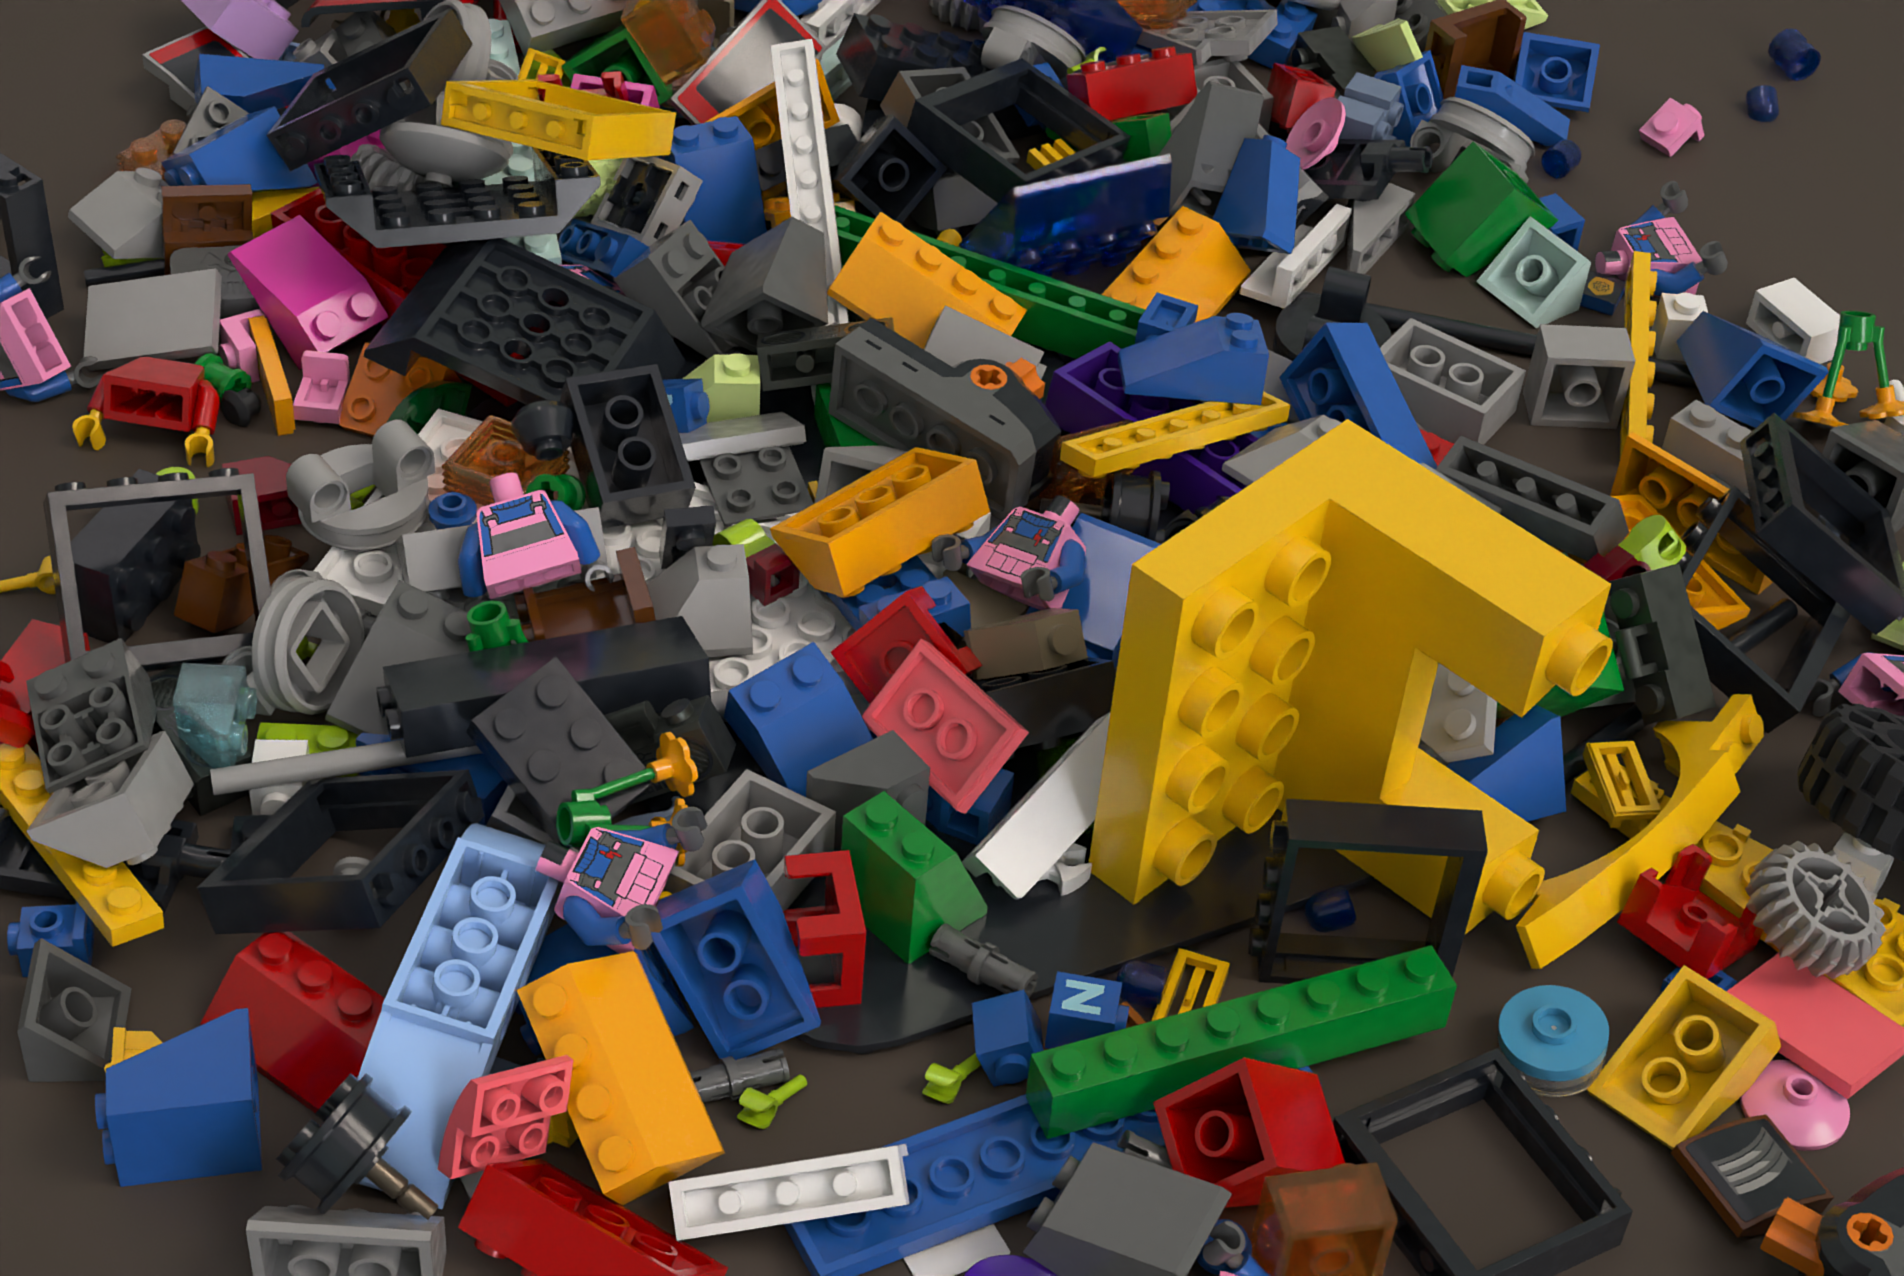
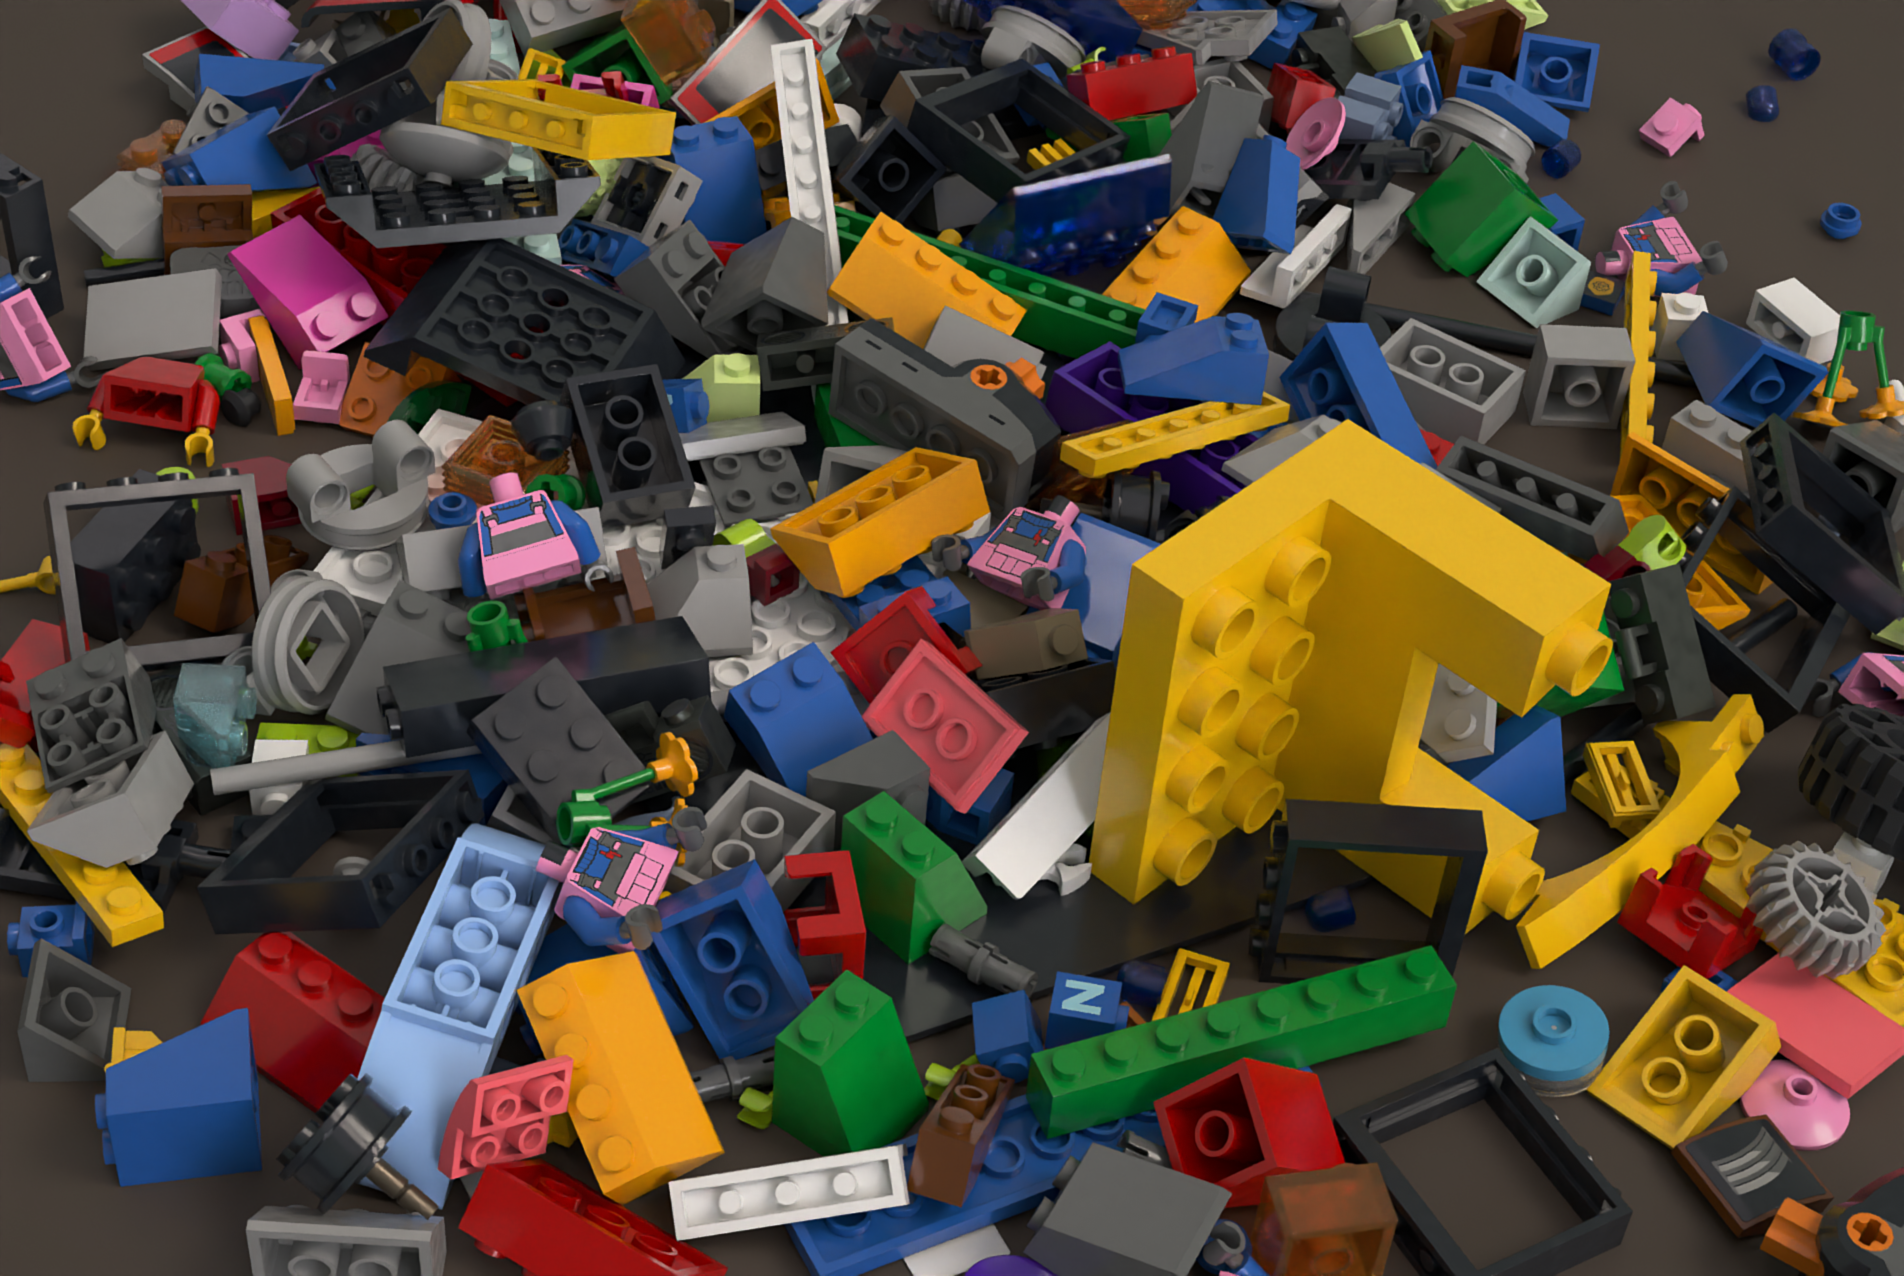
(846, 1072): none -> green slope
(959, 1134): none -> reddish brown slope
(1841, 220): none -> blue plate

